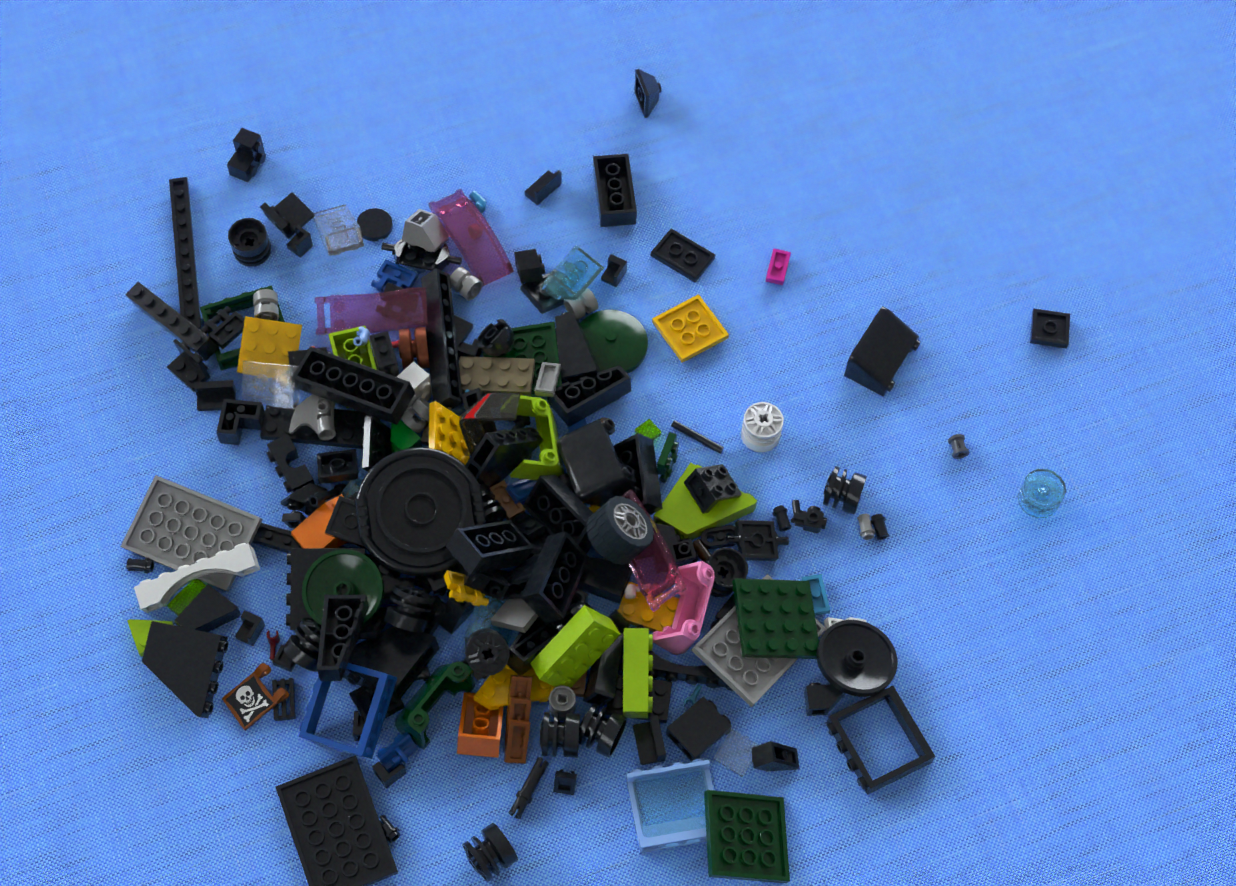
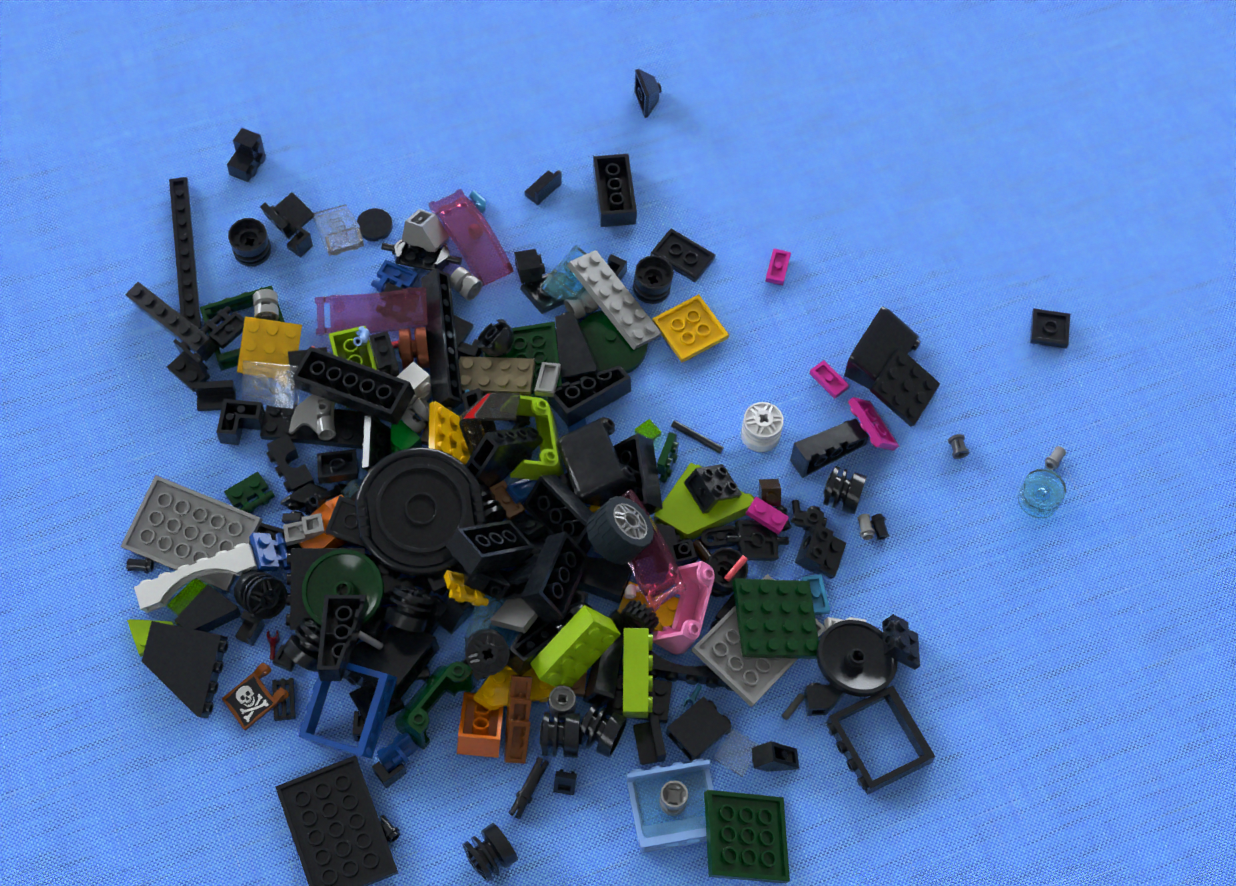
(247, 490): none -> dark green plate
(260, 594): none -> black wheel
(265, 554): none -> blue plate
(303, 530): none -> light grey slope
(368, 639): none -> light grey piece
(614, 299): none -> light grey plate
(639, 616): none -> black tyre
(653, 271): none -> black wheel
(673, 798): none -> light grey wheel
(735, 568): none -> coral piece
(767, 515): none -> dark pink plate
(770, 491): none -> dark brown brick
(789, 711): none -> dark grey piece
(820, 551): none -> black brick
(827, 446): none -> black wedge
(829, 379): none -> dark pink plate
(872, 424): none -> dark pink plate
(901, 642): none -> black plate
(905, 387): none -> black plate
(1053, 461): none -> light grey pin

